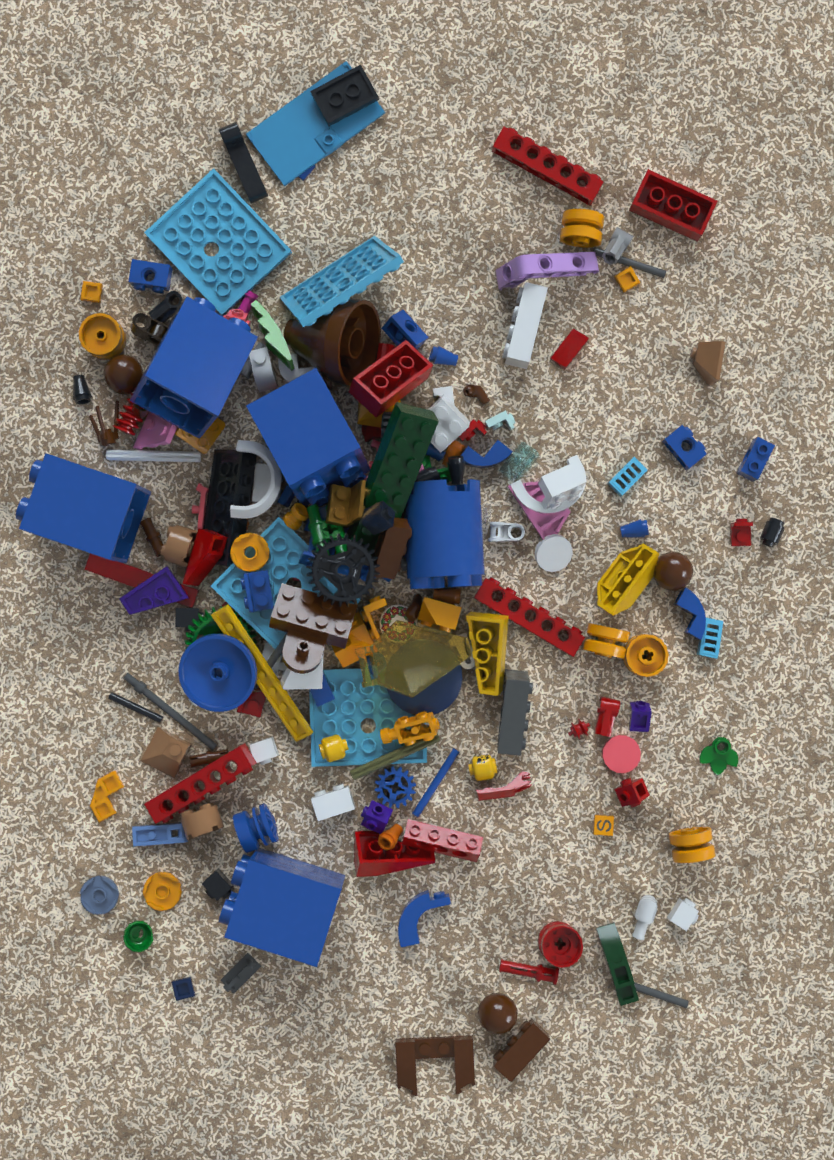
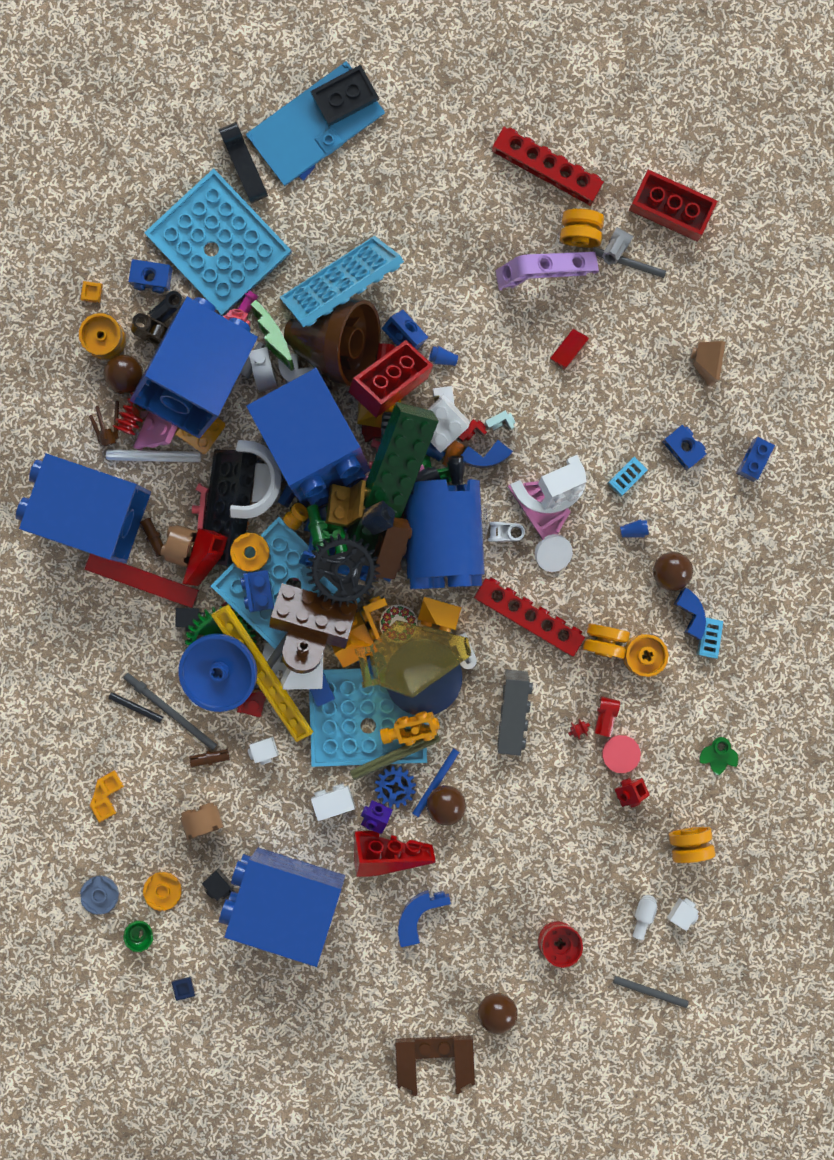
(81, 392): black cone -> none
(154, 592): dark purple wing -> none
(157, 834): medium blue plate -> none
(158, 806): red brick -> none
(166, 752): medium nougat slope -> none
(240, 973): dark grey hinge -> none
(253, 828): blue wheel -> none
(333, 748): yellow head -> none
(389, 838): orange cone -> none
(414, 608): reddish brown arm -> none
(442, 840): brick -> none
(446, 805): none -> reddish brown piece
(448, 595): dark orange cone -> none
(477, 392): reddish brown arm -> none
(483, 767): yellow head -> none
(489, 644): yellow wedge -> none
(507, 791): arm -> none
(519, 462): clear light blue slope -> none
(520, 1049): reddish brown brick -> none
(526, 324): white brick -> none
(539, 975): red pin -> none
(603, 825): light orange tile -> none
(617, 964): dark green slope -> none
(626, 578): yellow wedge -> none
(627, 279): light orange tile -> none
(640, 716): dark purple bracket -> none
(741, 532): red bracket -> none
(772, 532): black brick -> none

